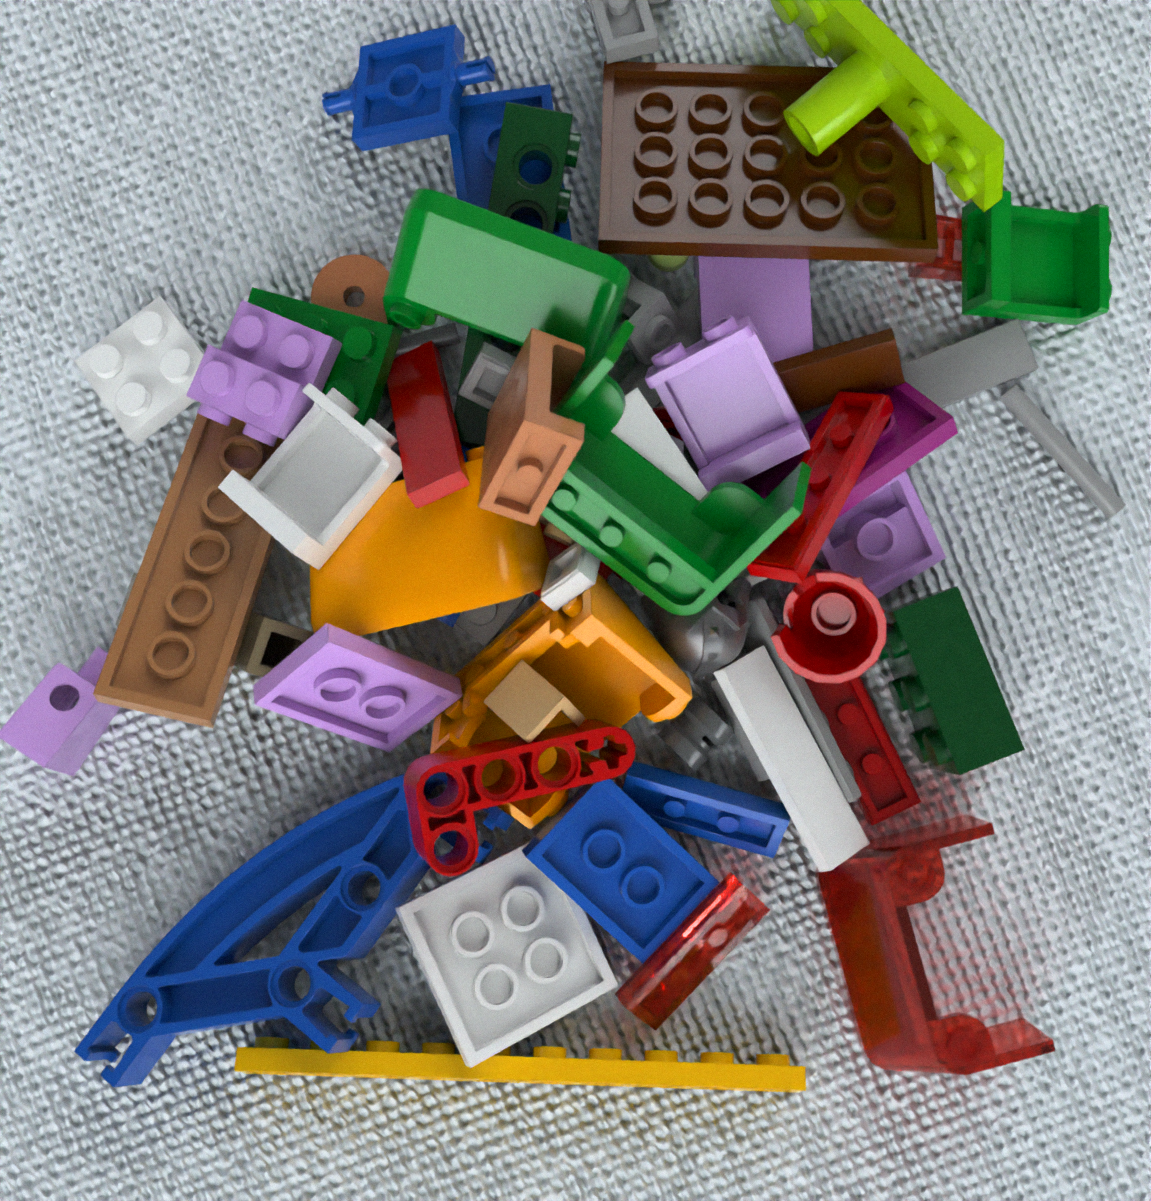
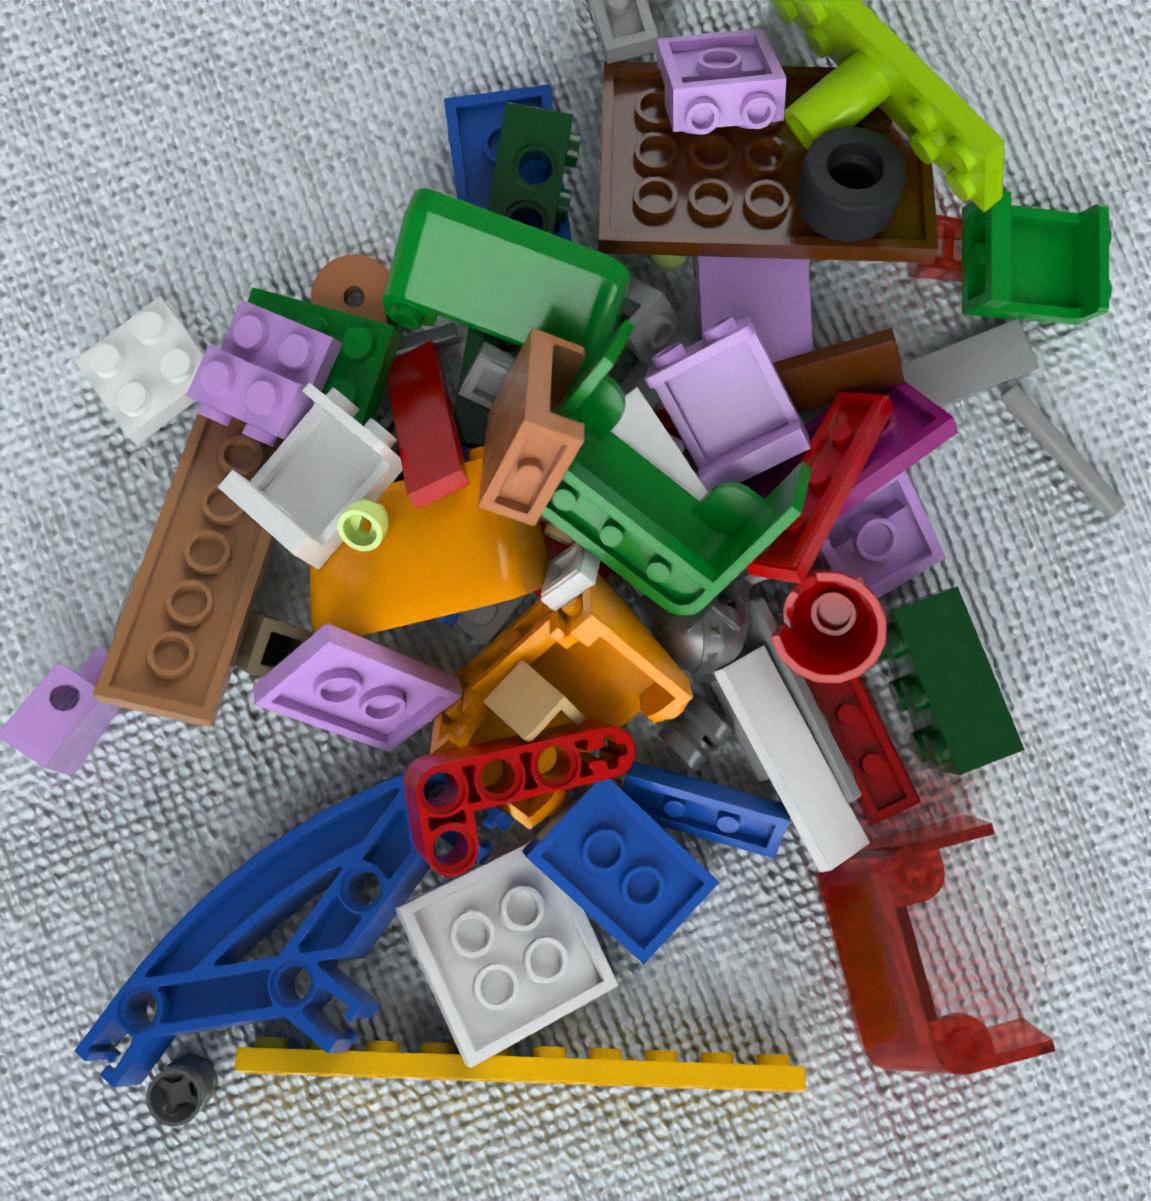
(172, 1099): none -> dark grey wheel
(353, 519): none -> yellowish green hinge
(409, 88): blue plate -> none
(692, 952): clear red plate -> none
(721, 81): none -> lavender plate
(853, 156): none -> black tyre

